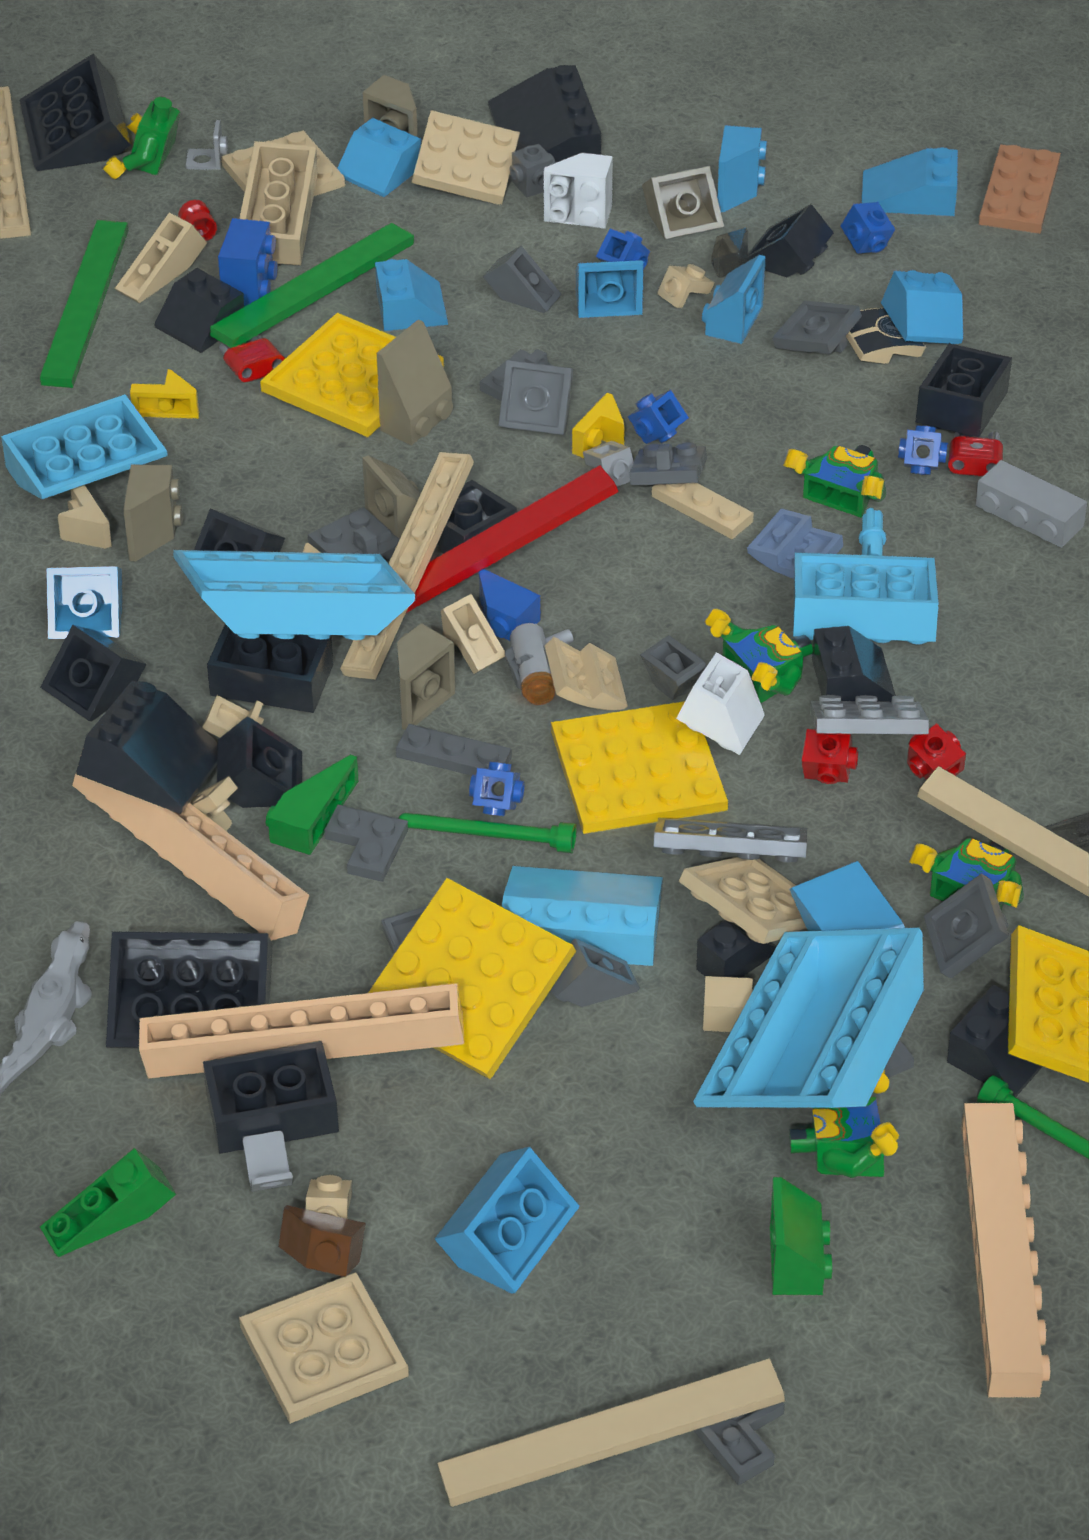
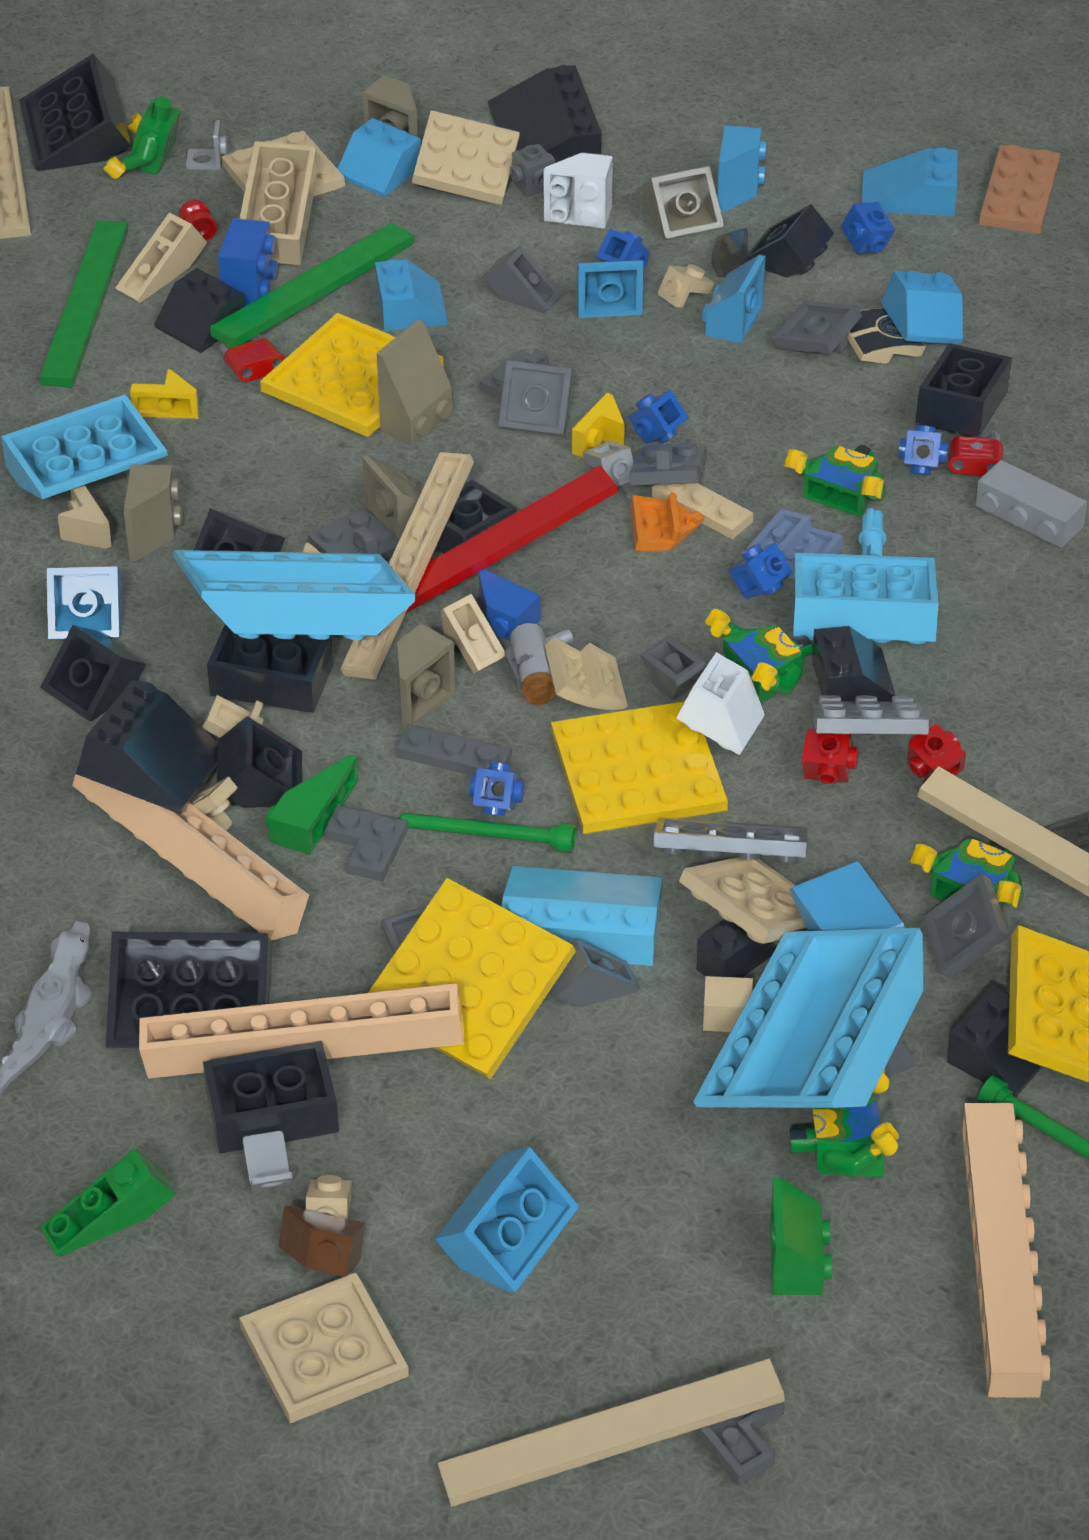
(660, 522): none -> orange slope
(760, 570): none -> blue brick

